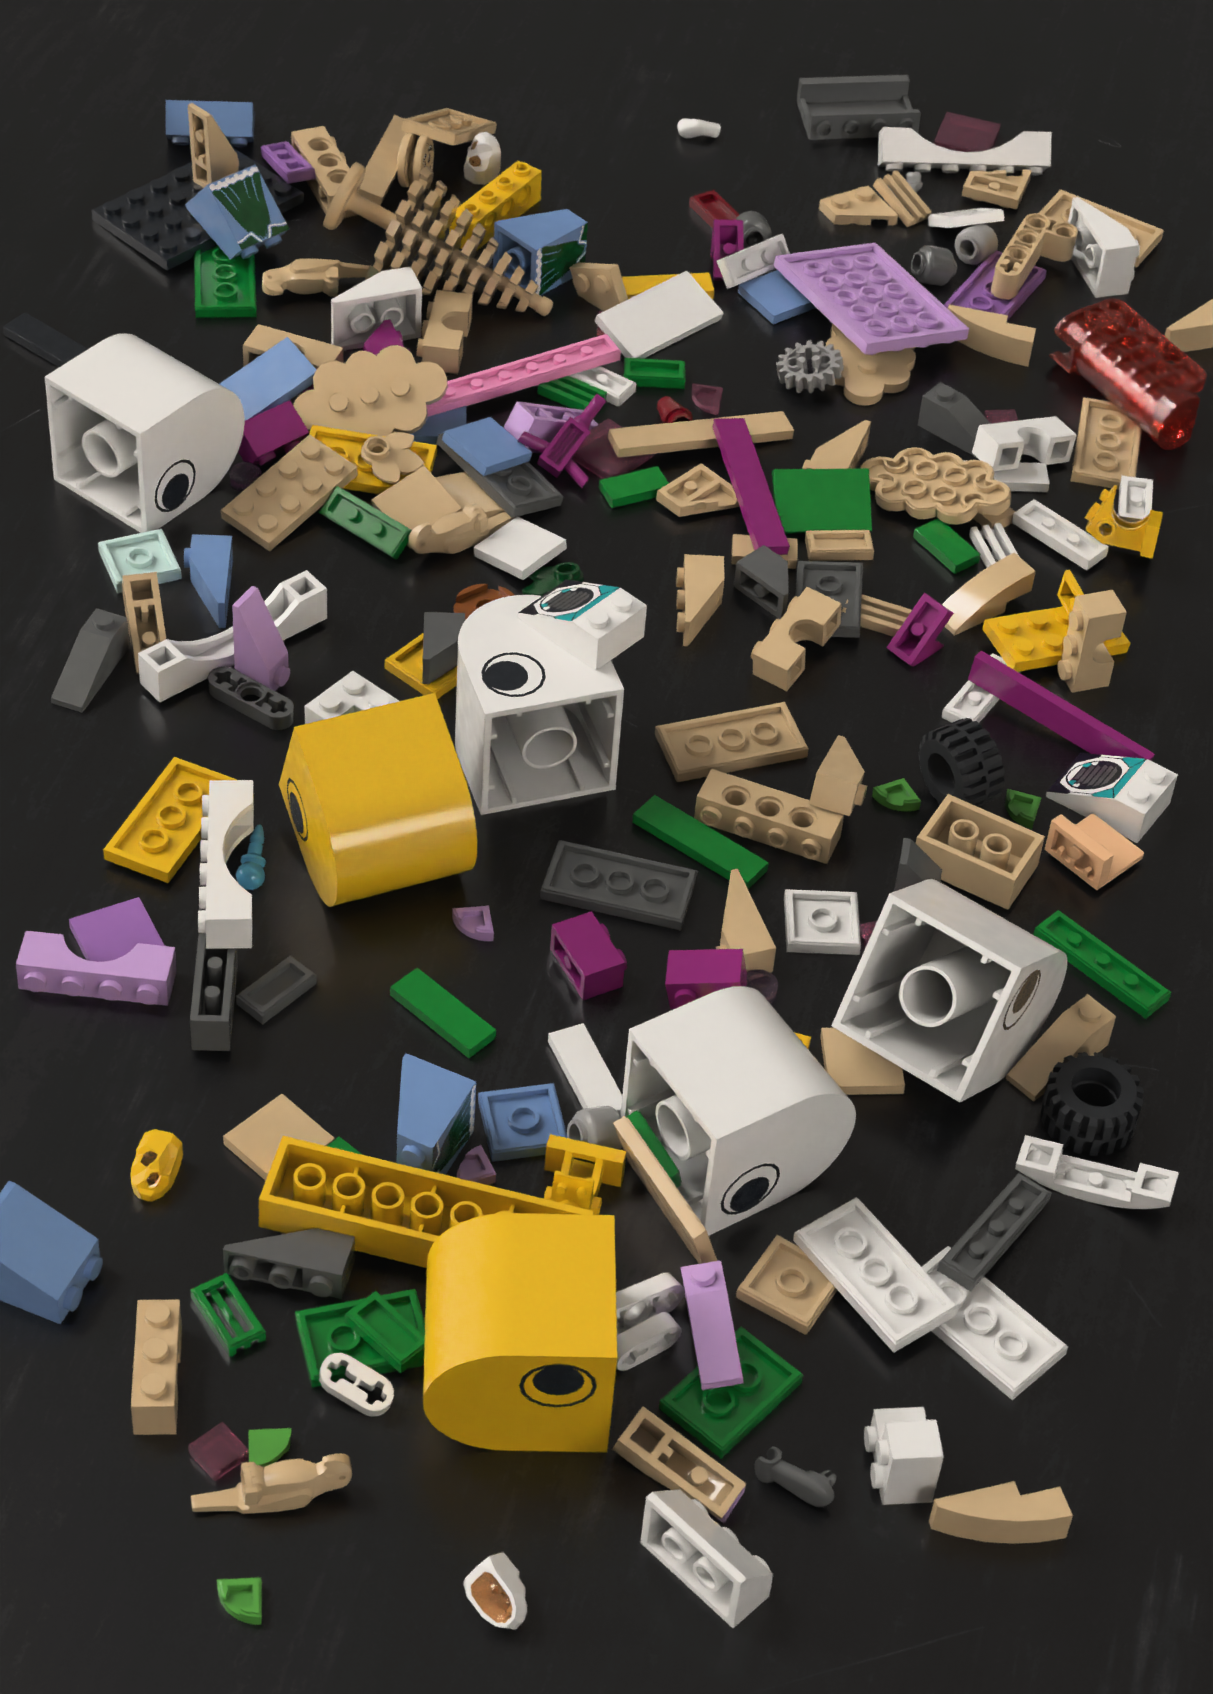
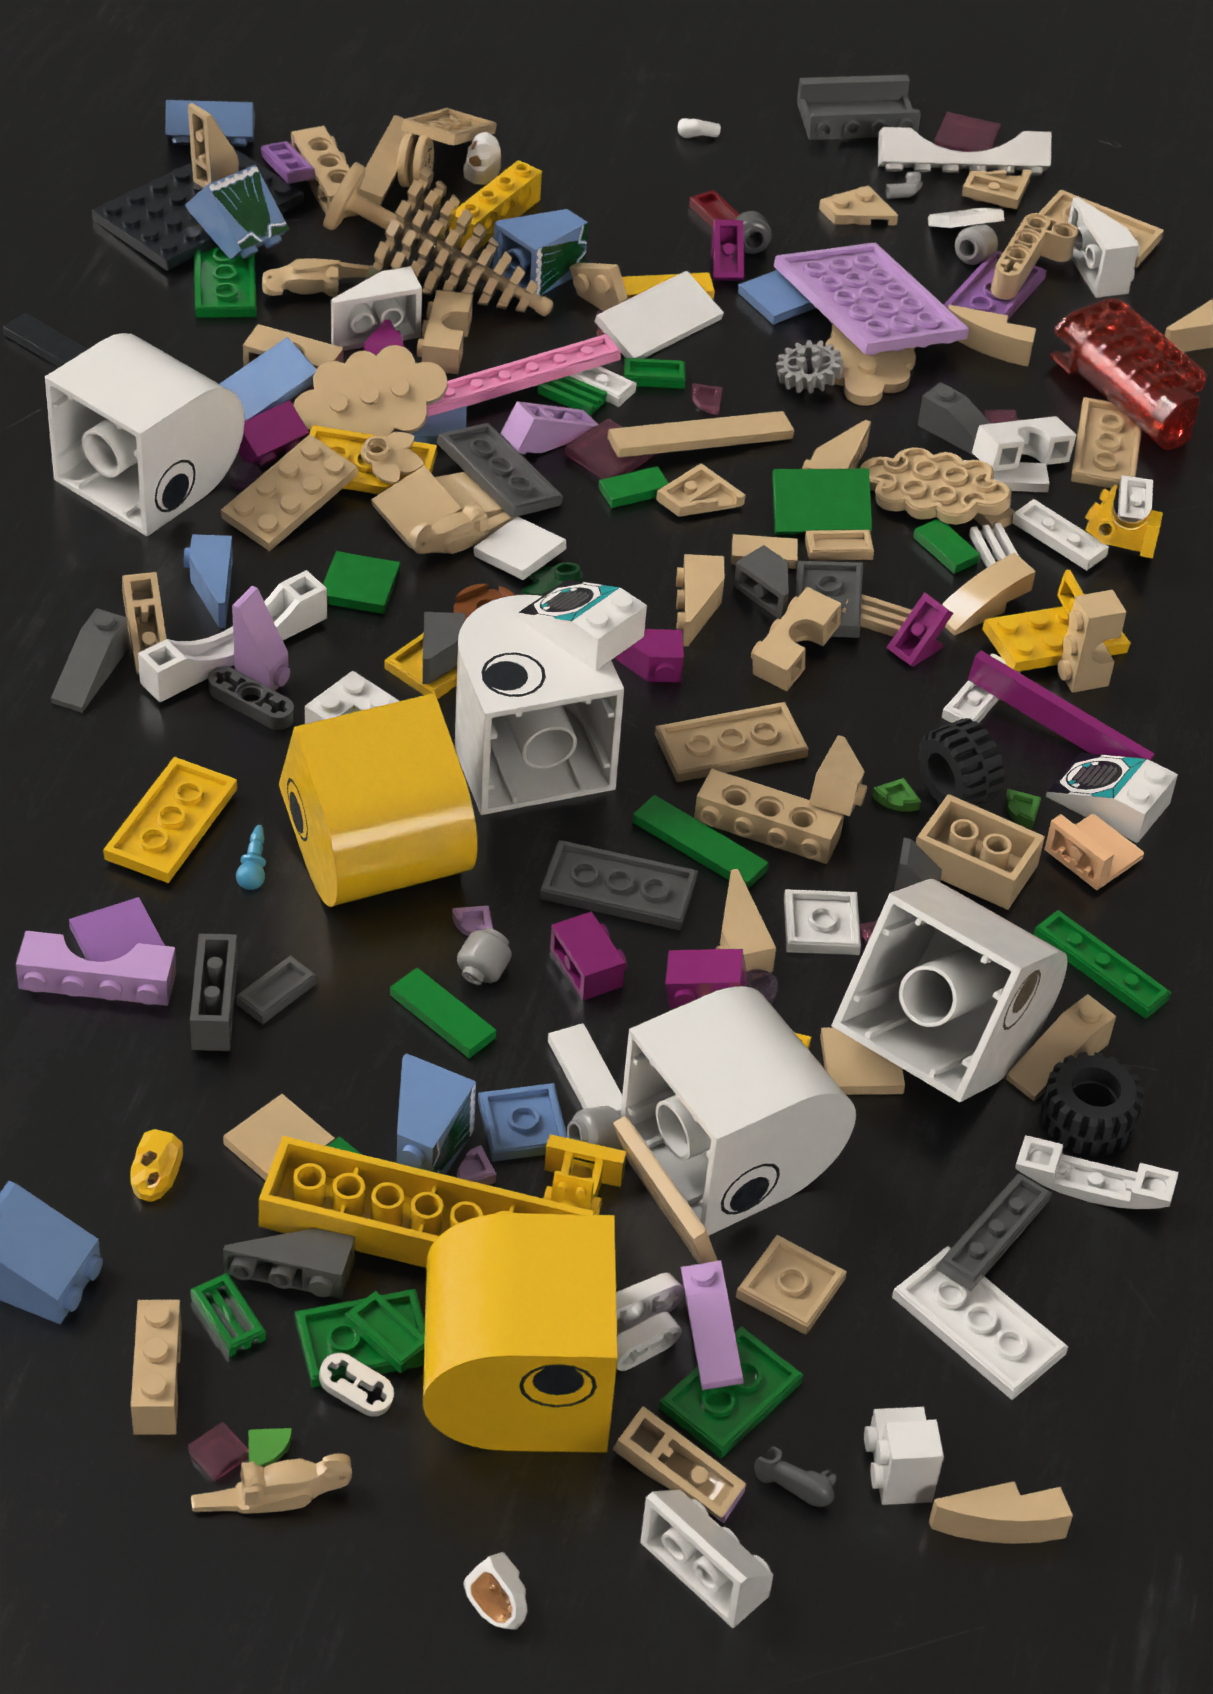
(138, 555): light aqua tile -> none
(228, 906): white arch -> none
(242, 1598): bright green tile -> none
(361, 582): none -> green tile
(366, 522): green tile -> none
(484, 956): none -> light grey head
(486, 446): medium blue tile -> none
(560, 451): magenta piece -> none
(655, 1146): green tile -> none
(656, 656): none -> magenta slope
(672, 411): dark red cone -> none
(750, 485): magenta tile -> none
(752, 261): white tile -> none
(875, 1274): white tile -> none
(905, 197): tan tile -> none
(933, 265): dark grey head -> none

